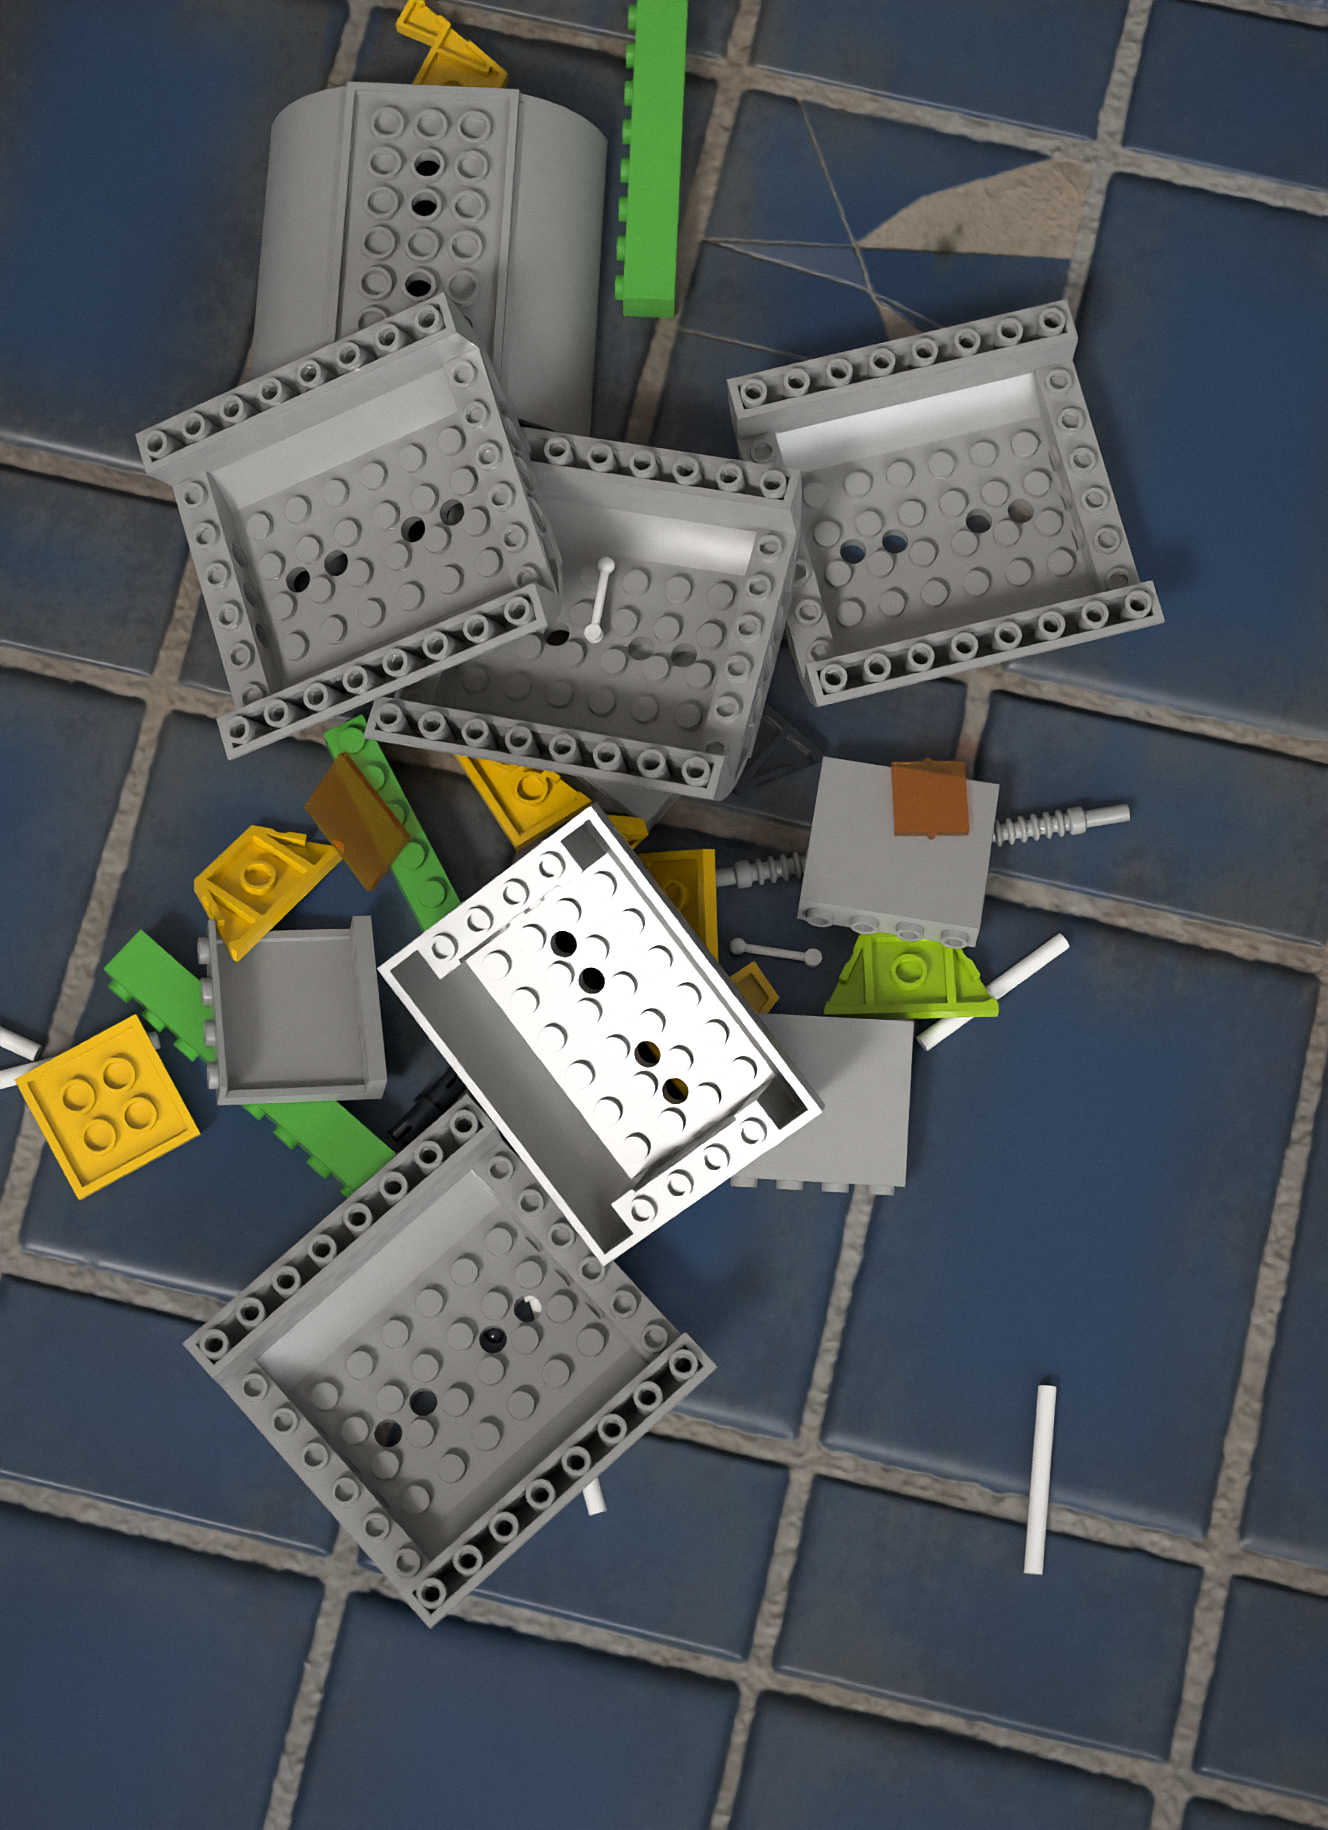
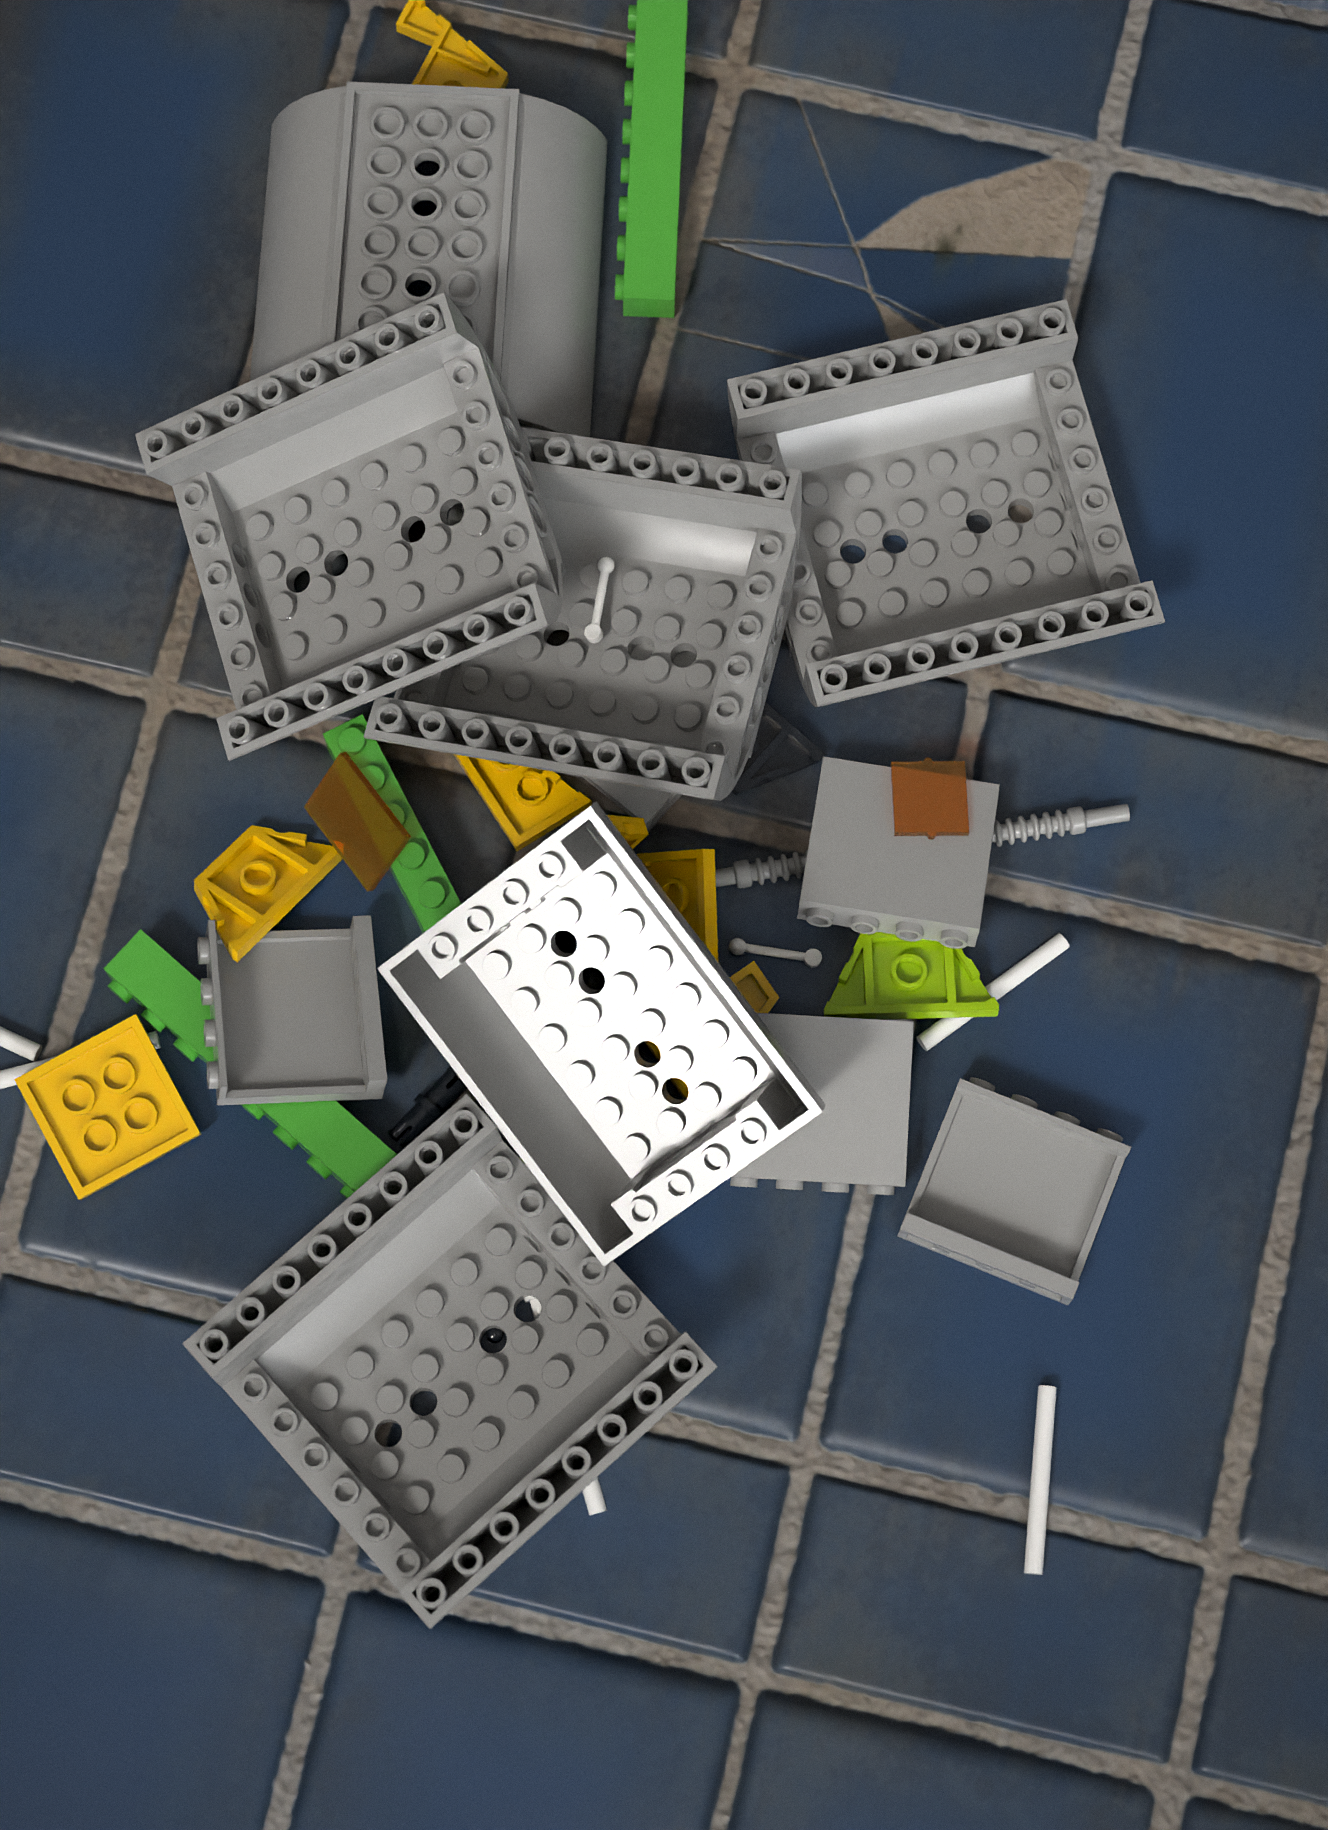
(1014, 1190): none -> light grey panel

